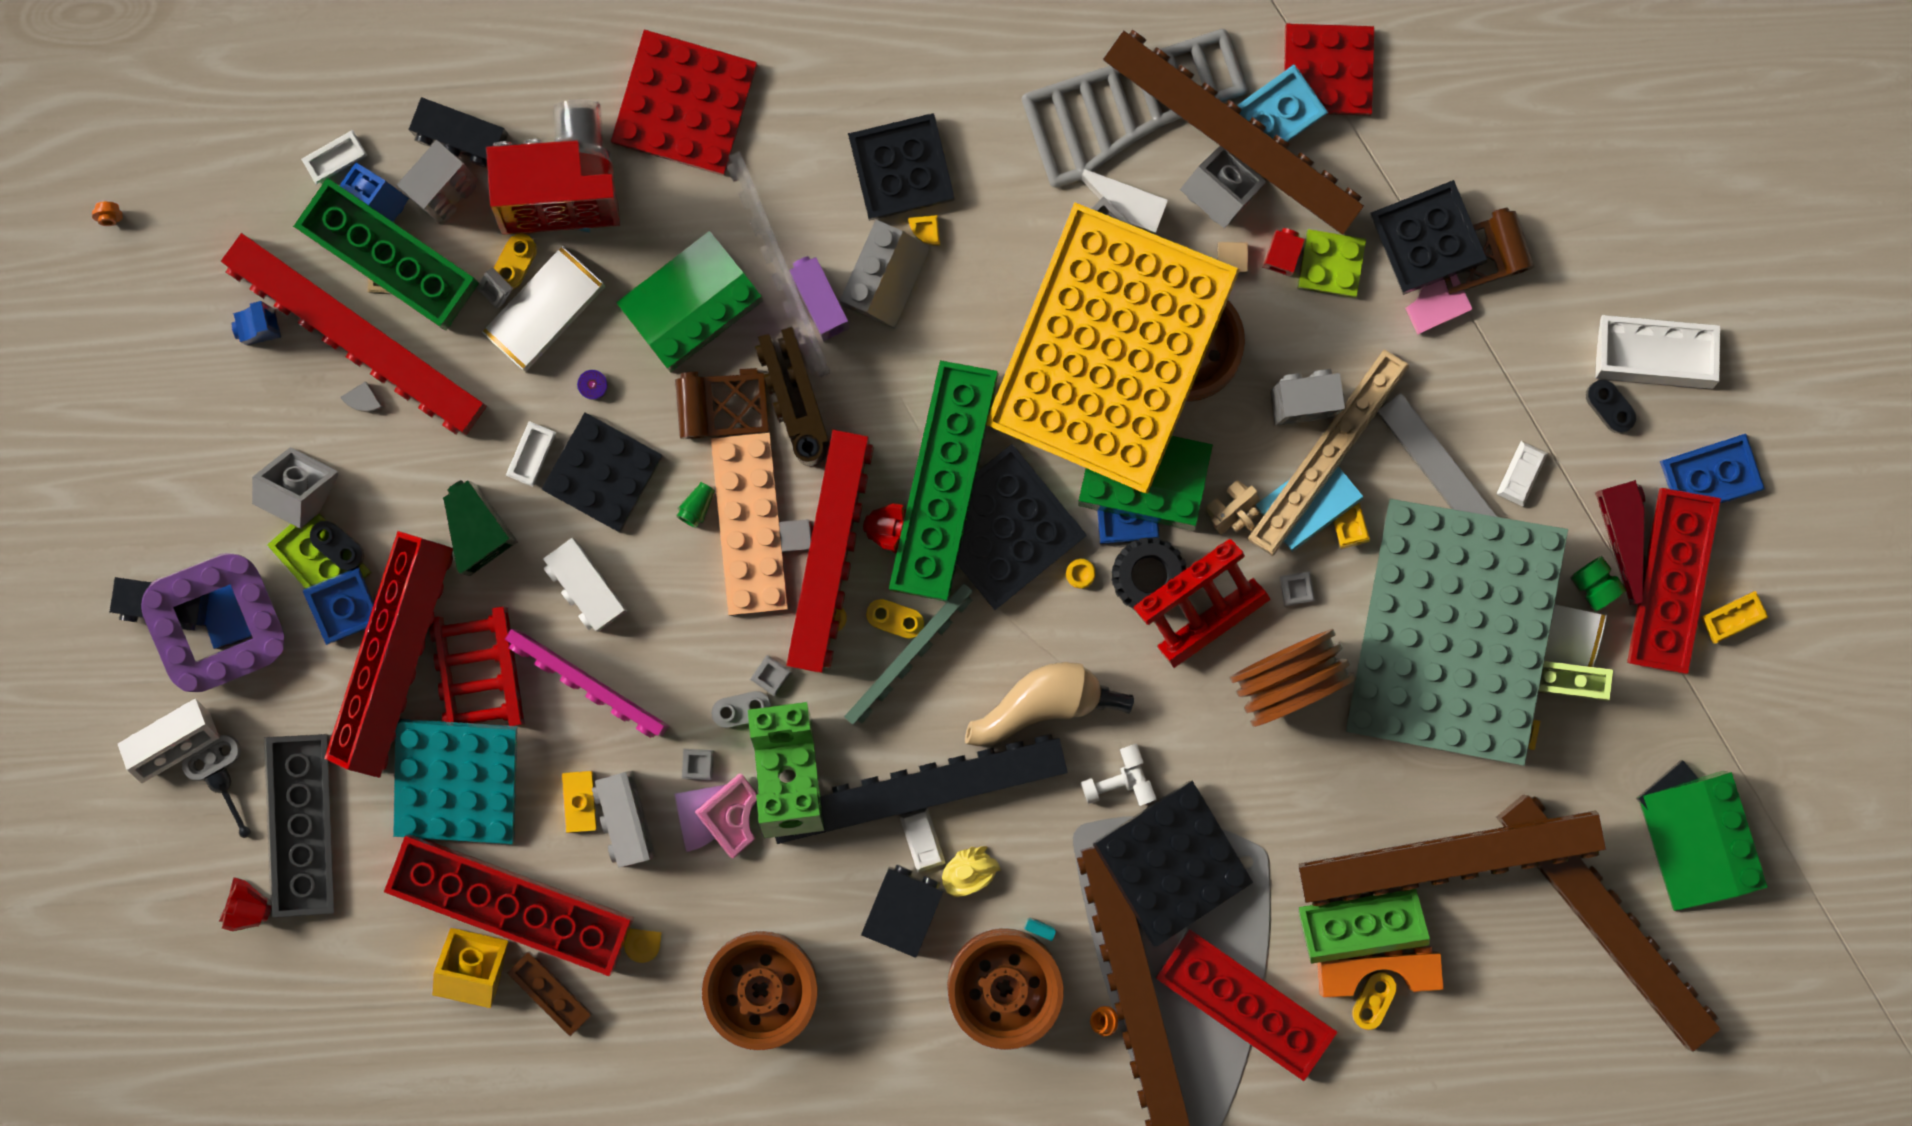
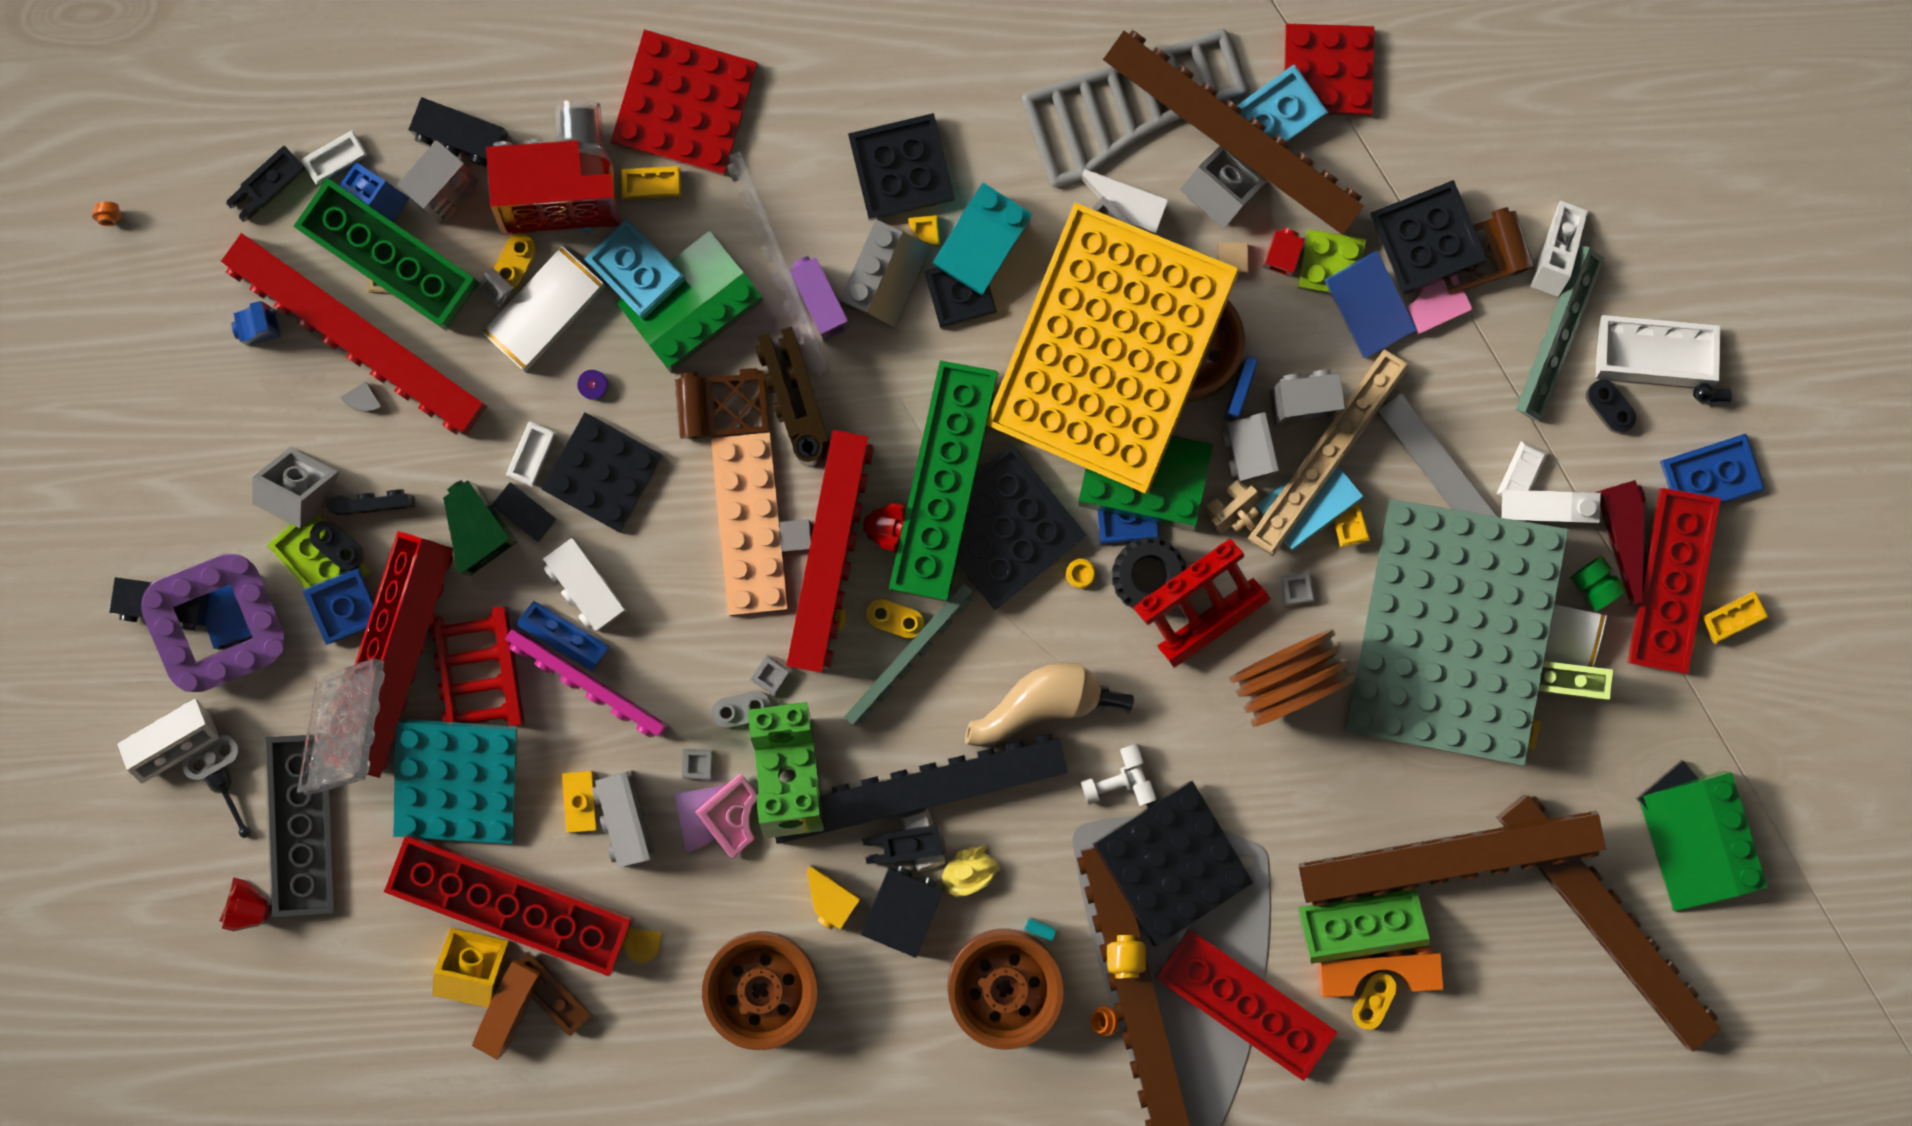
(267, 182): none -> black hinge
(341, 727): none -> clear plate
(369, 503): none -> black hinge
(506, 1010): none -> dark orange slope
(524, 512): none -> black tile
(563, 635): none -> blue plate
(635, 269): none -> medium azure tile
(651, 183): none -> yellow plate
(695, 506): green cone -> none
(830, 899): none -> yellow slope
(907, 844): none -> black hinge
(956, 301): none -> black tile
(982, 238): none -> teal slope
(1126, 957): none -> yellow head
(1240, 389): none -> blue tile
(1250, 448): none -> light grey slope
(1370, 304): none -> blue tile
(1551, 506): none -> white slope
(1559, 249): none -> white slope
(1560, 334): none -> sand green plate
(1708, 395): none -> black arm

